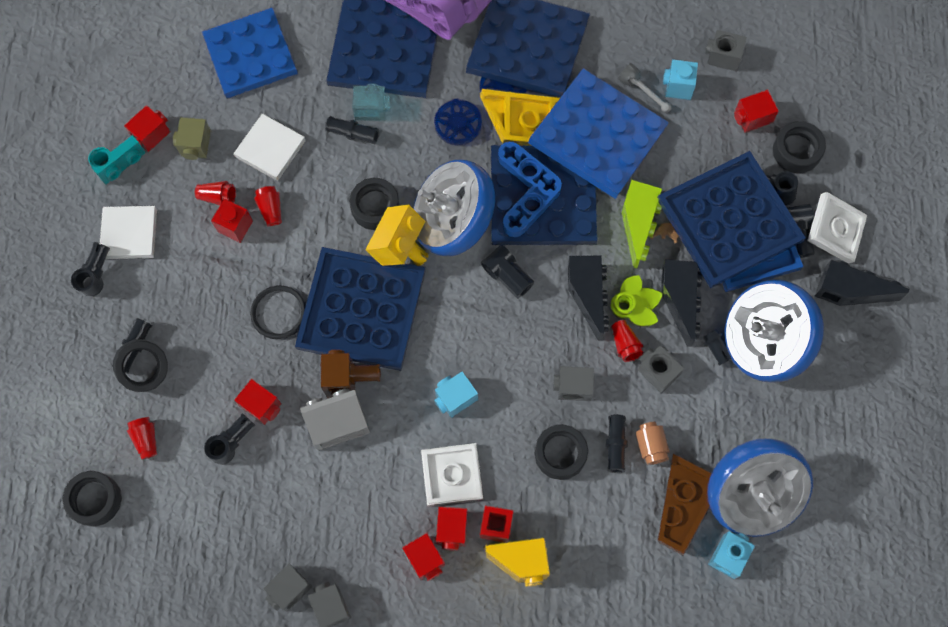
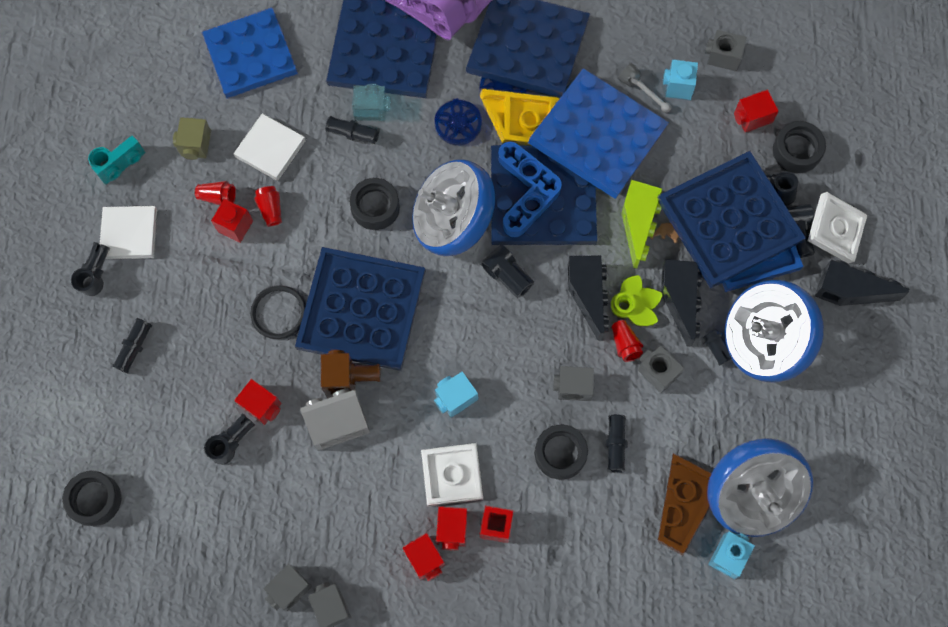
(143, 437): red cone -> none
(148, 127): red brick -> none
(155, 380): black tyre -> none
(397, 237): yellow brick -> none
(521, 560): yellow slope -> none
(652, 443): nougat brick -> none

